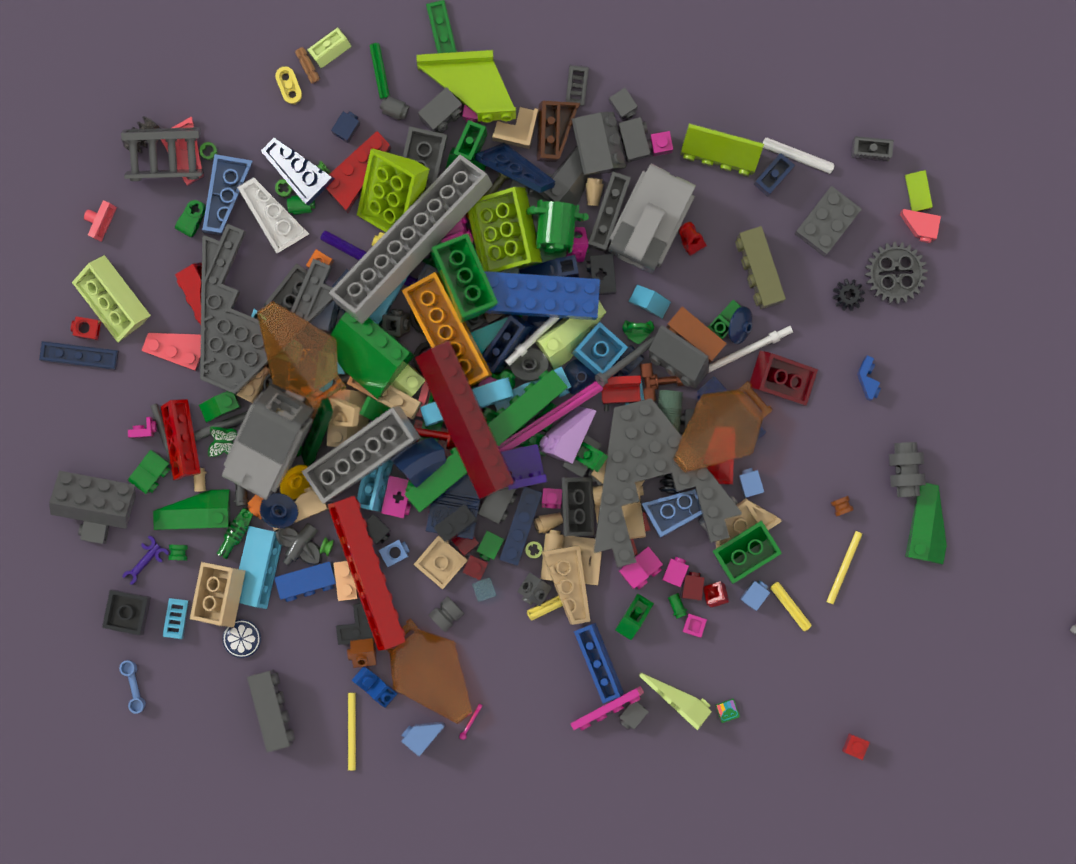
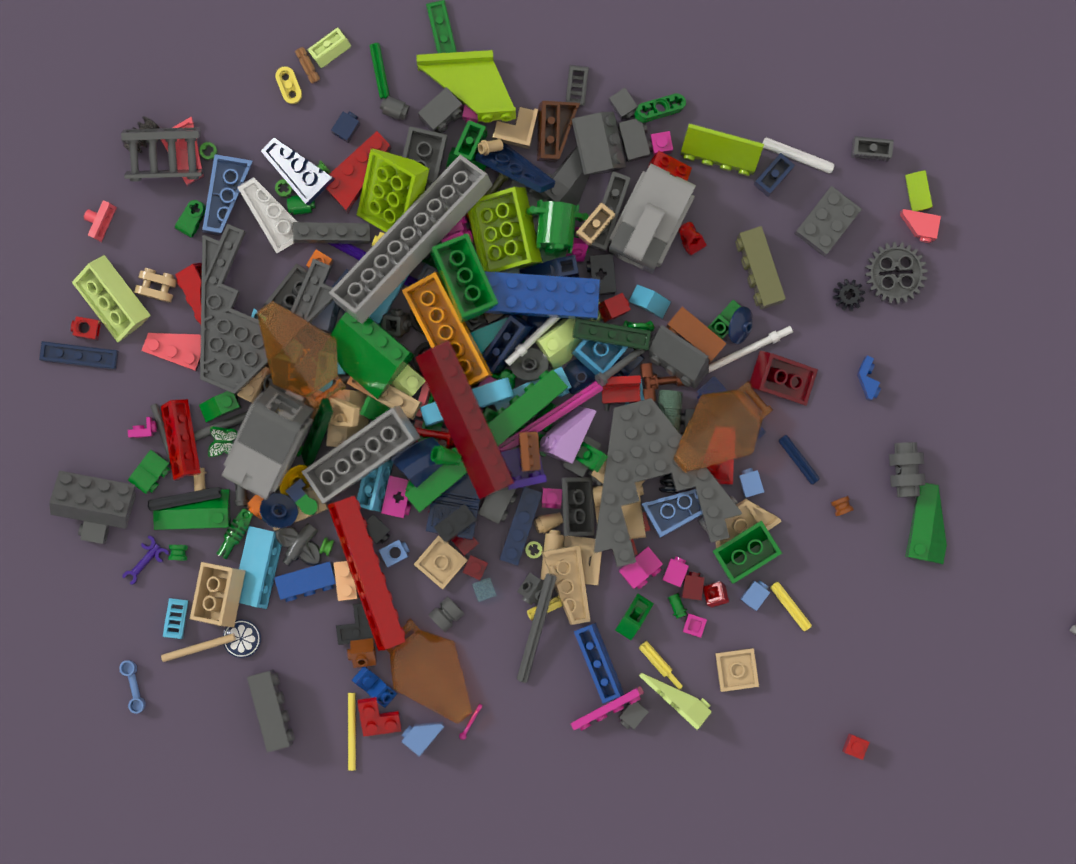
(126, 612): black brick -> none
(149, 276): none -> tan brick
(184, 499): none -> black axle
(198, 647): none -> tan bar
(301, 498): none -> leg
(331, 233): none -> dark grey plate
(375, 723): none -> red plate
(445, 456): none -> green cone
(486, 147): none -> tan pin
(490, 546): green brick -> none
(529, 451): none -> dark orange bracket
(536, 628): none -> dark grey axle
(593, 191): tan cone -> none
(595, 224): none -> tan brick
(611, 334): none -> dark green tile
(613, 307): none -> red brick
(656, 114): none -> green beam
(659, 663): none -> light yellow axle
(671, 165): none -> red bracket
(727, 710): tile -> none
(737, 670): none -> tan plate
(798, 459): none -> dark blue axle
(844, 567): light yellow bar -> none

